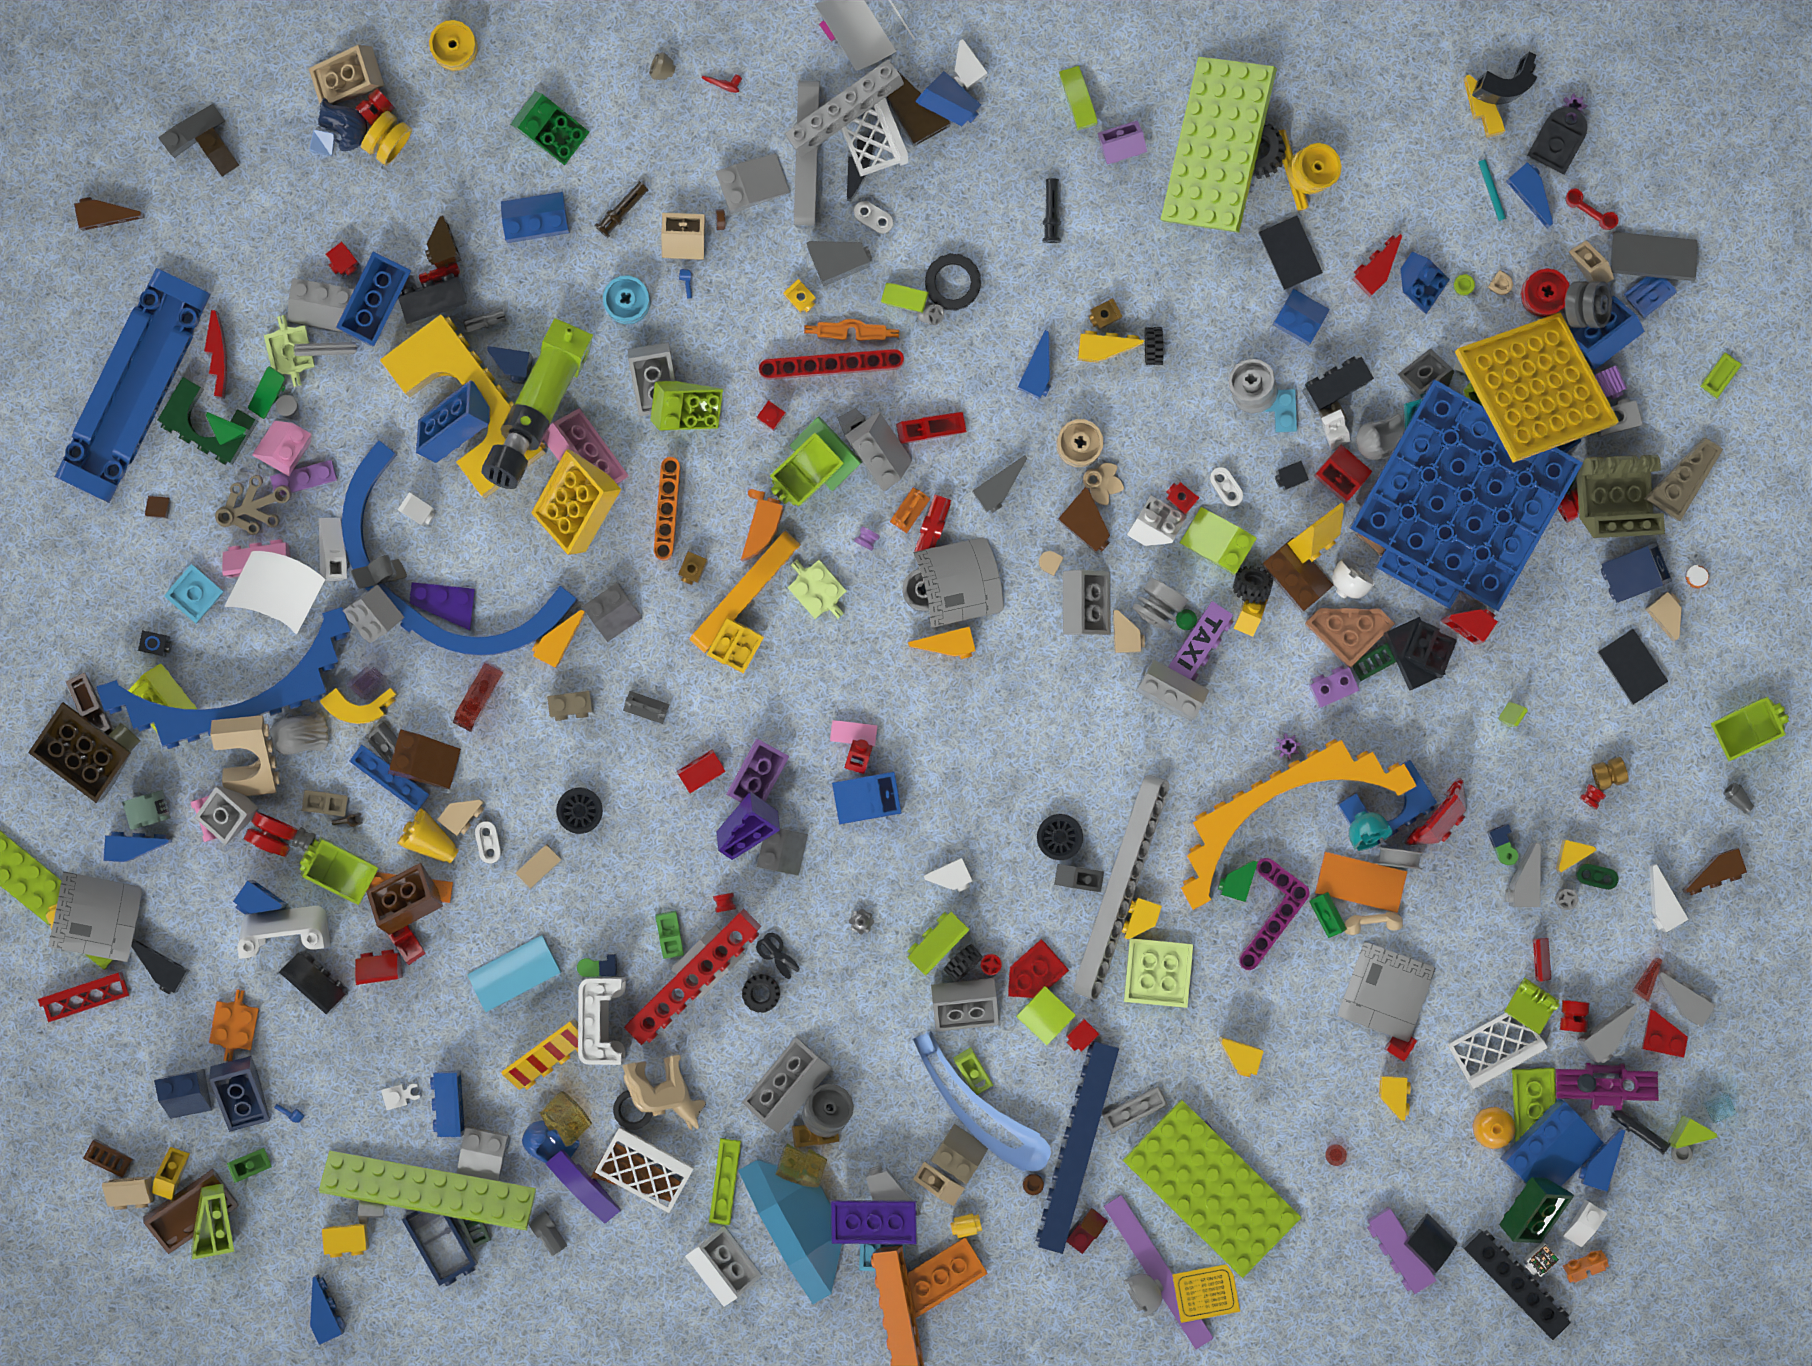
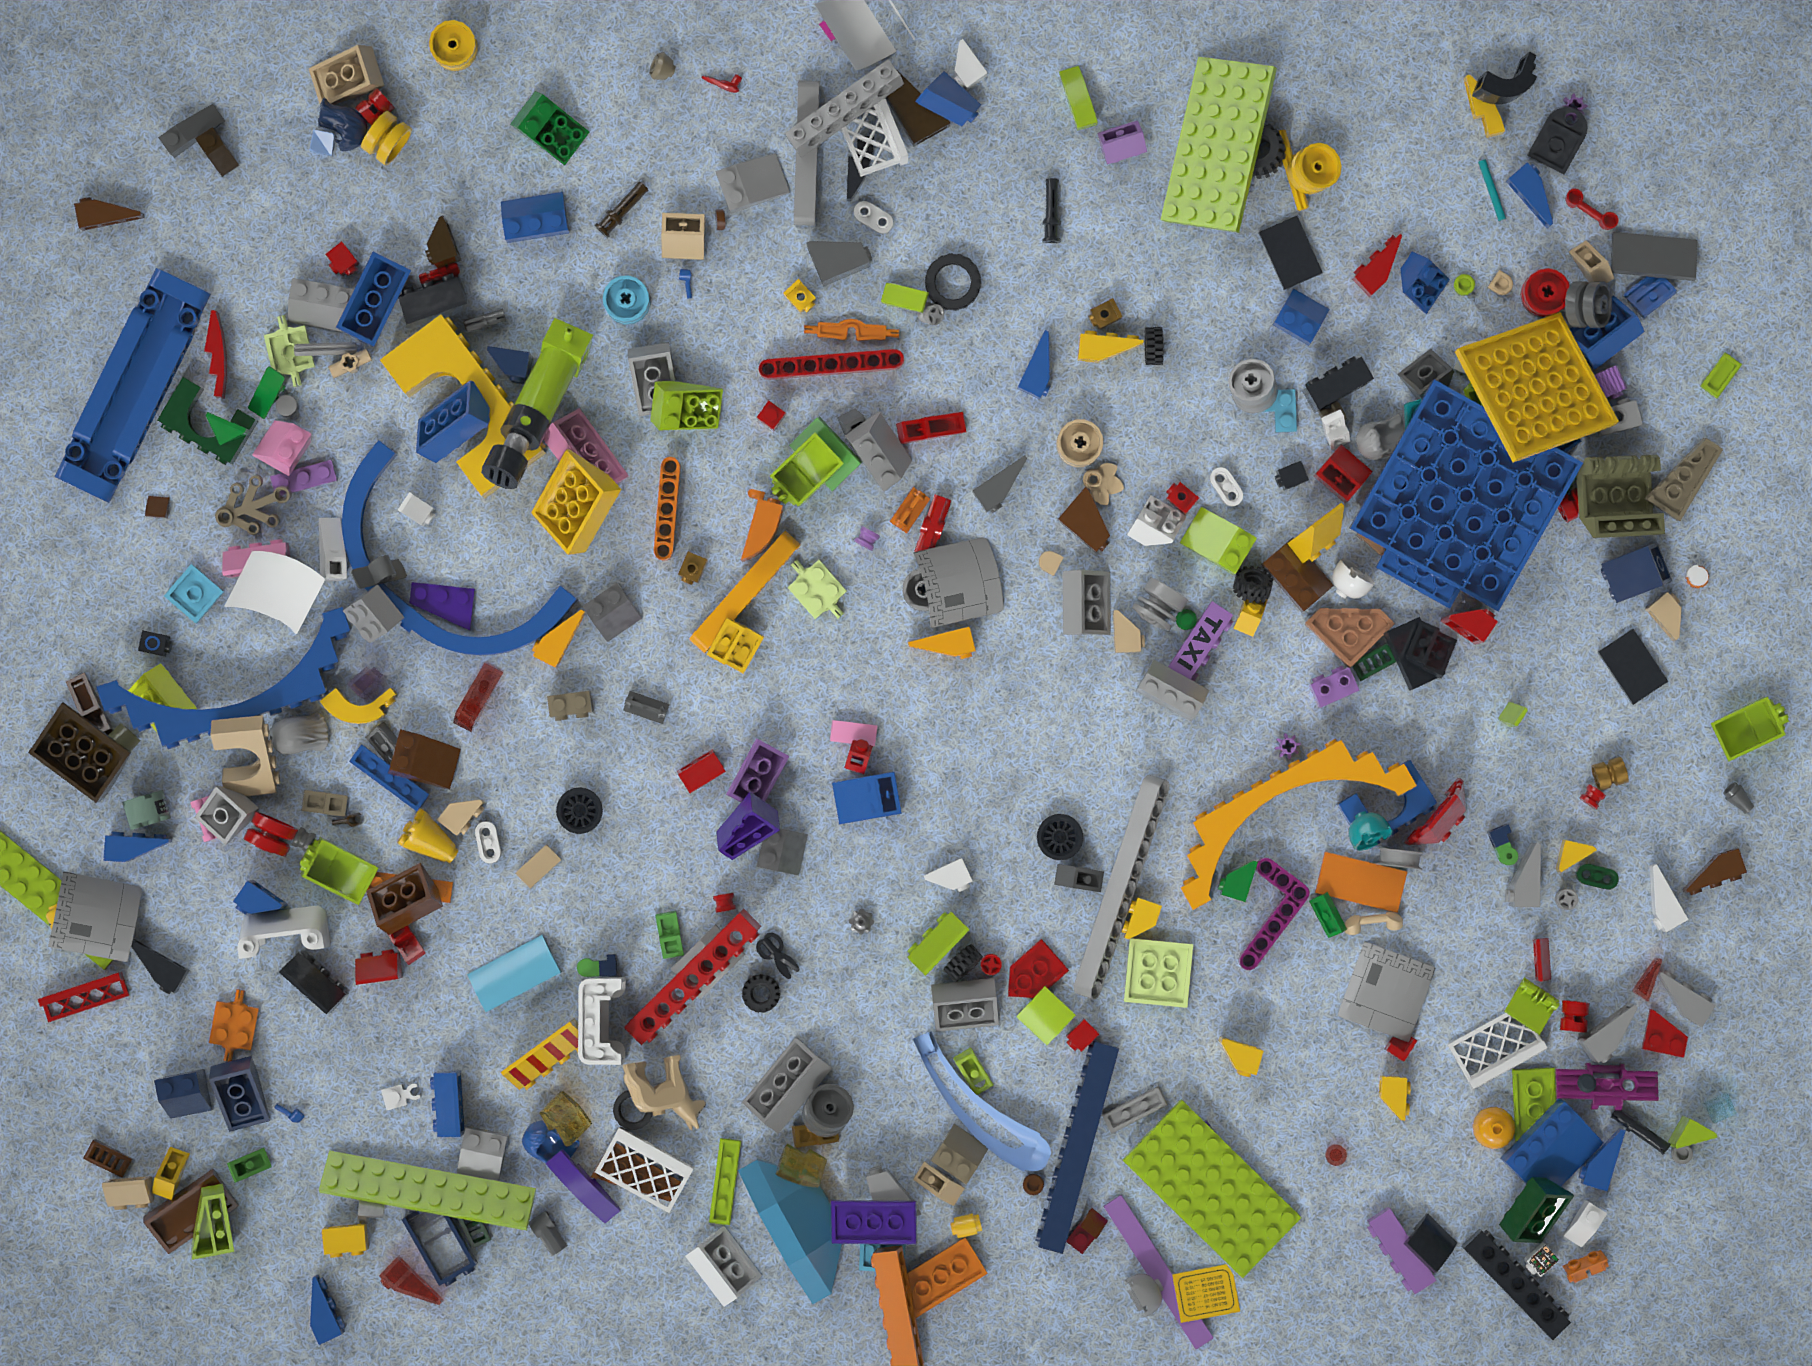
(339, 368): none -> tan axle
(406, 1281): none -> clear red slope

